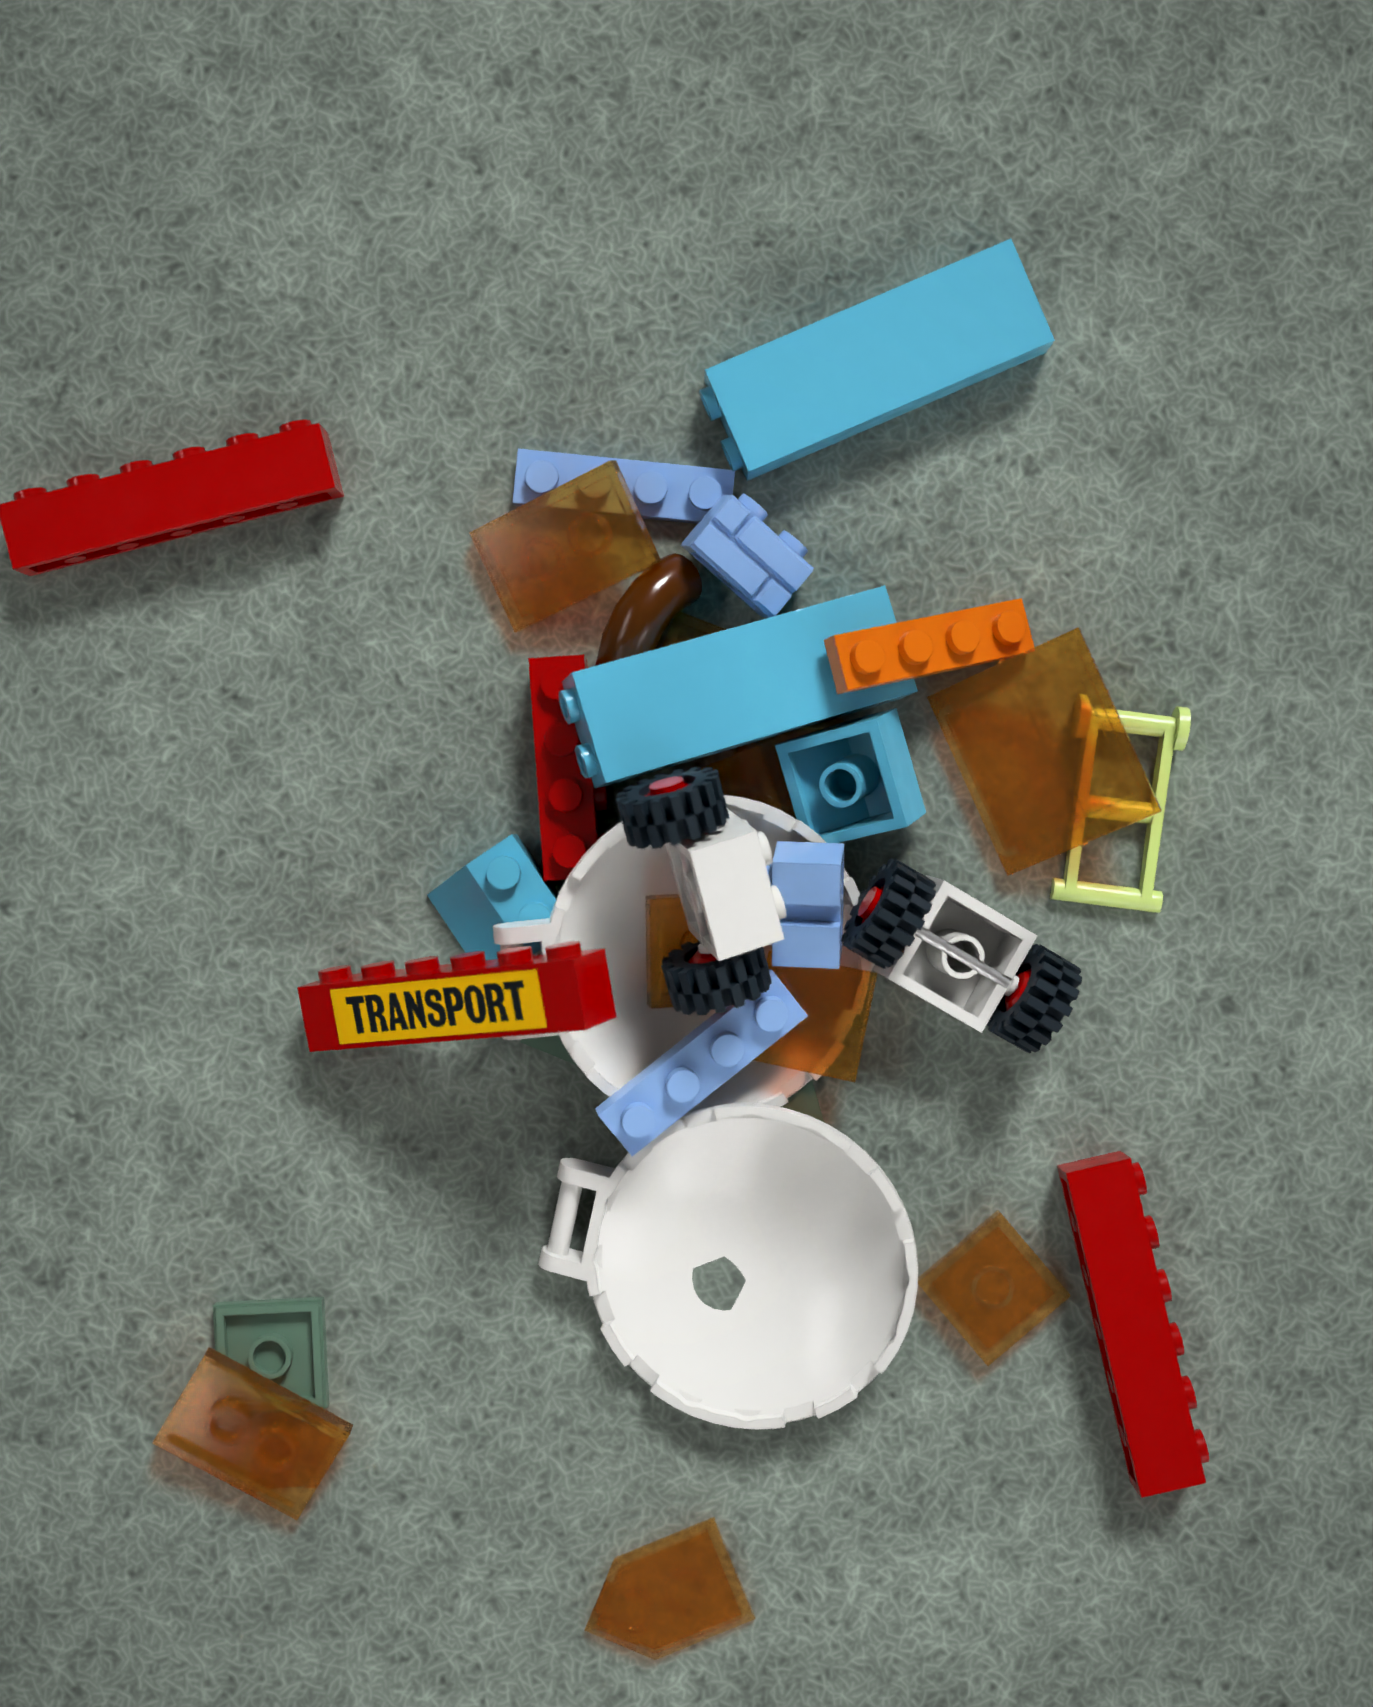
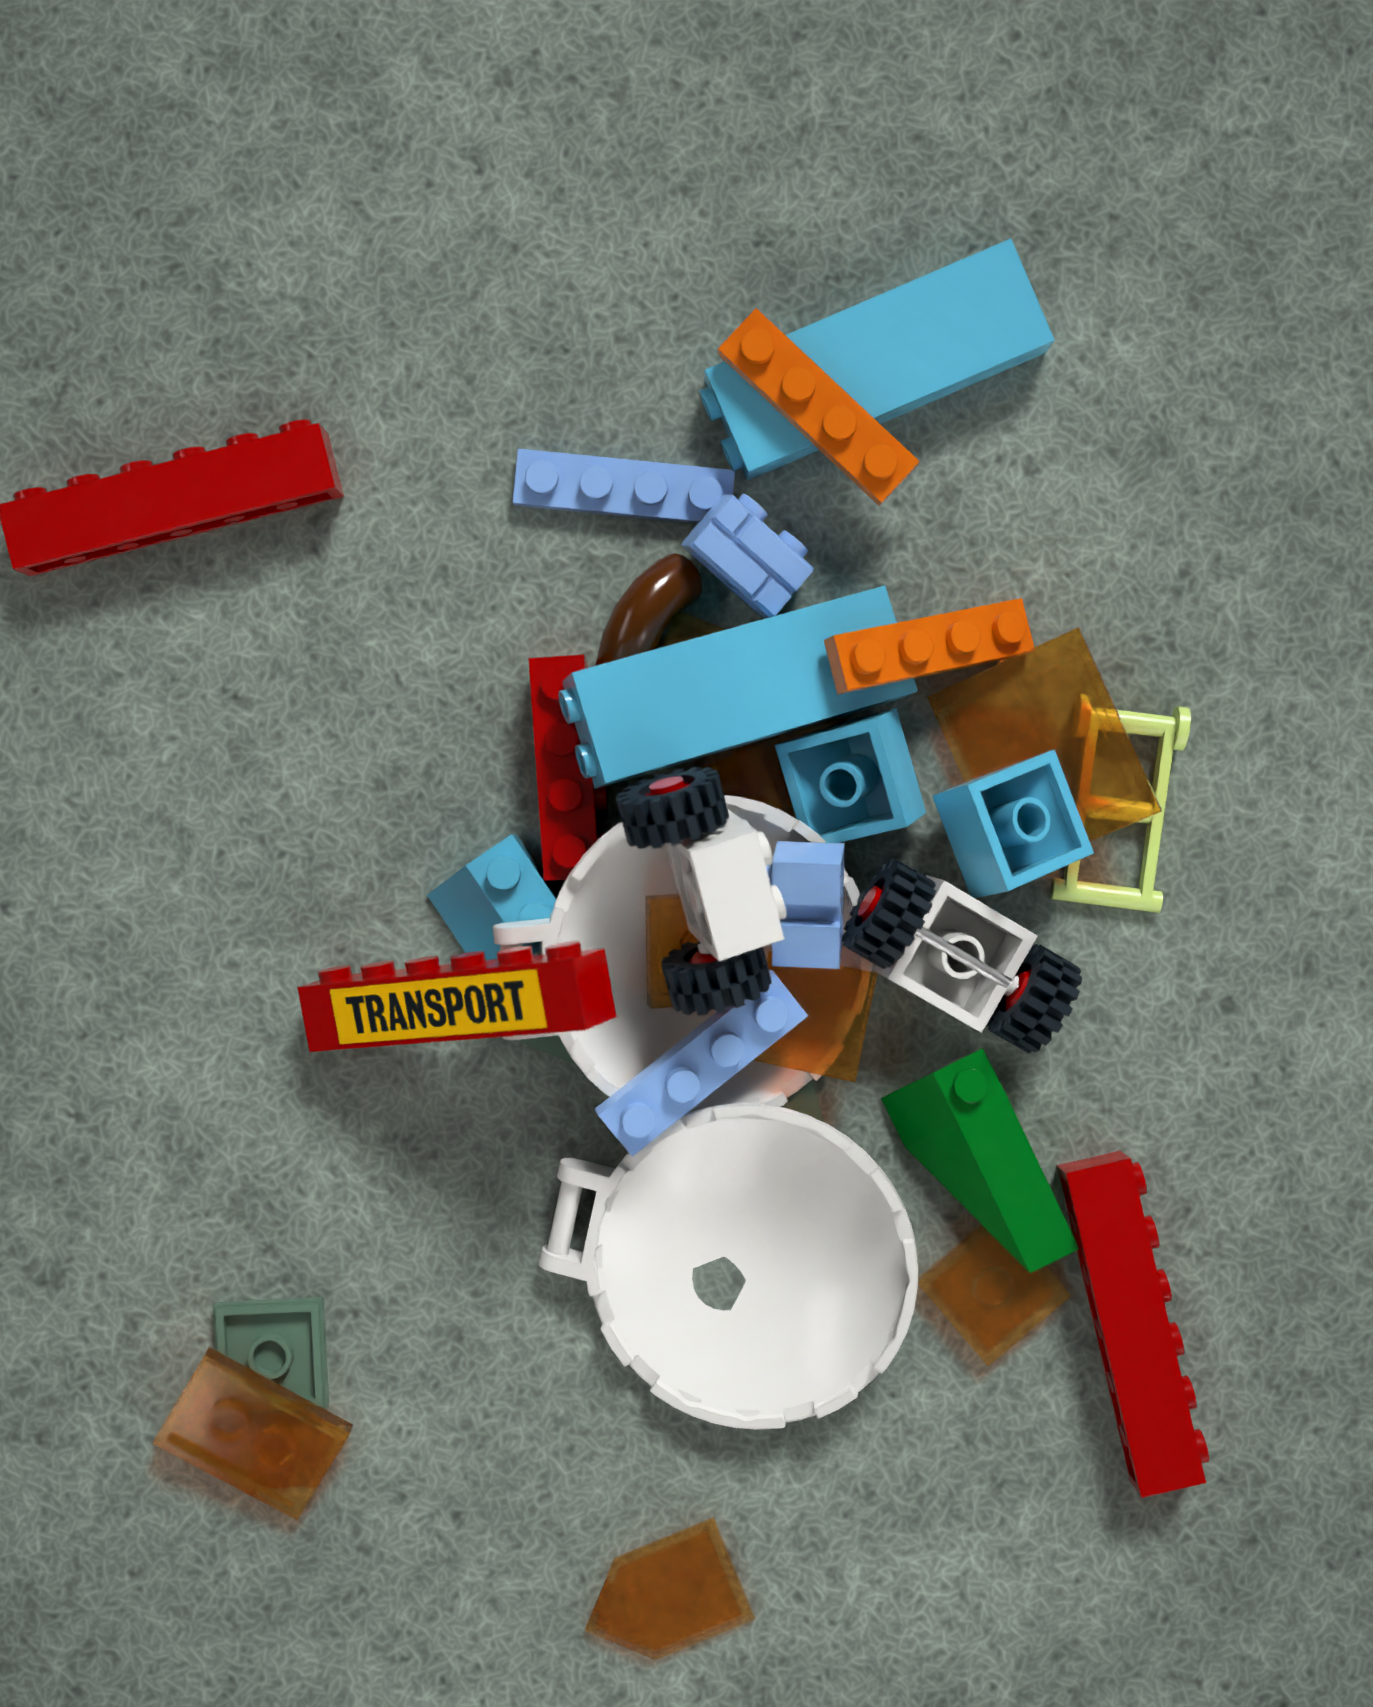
(565, 546): clear orange tile -> none
(817, 407): none -> orange plate
(976, 1148): none -> green wedge
(1013, 825): none -> medium azure slope

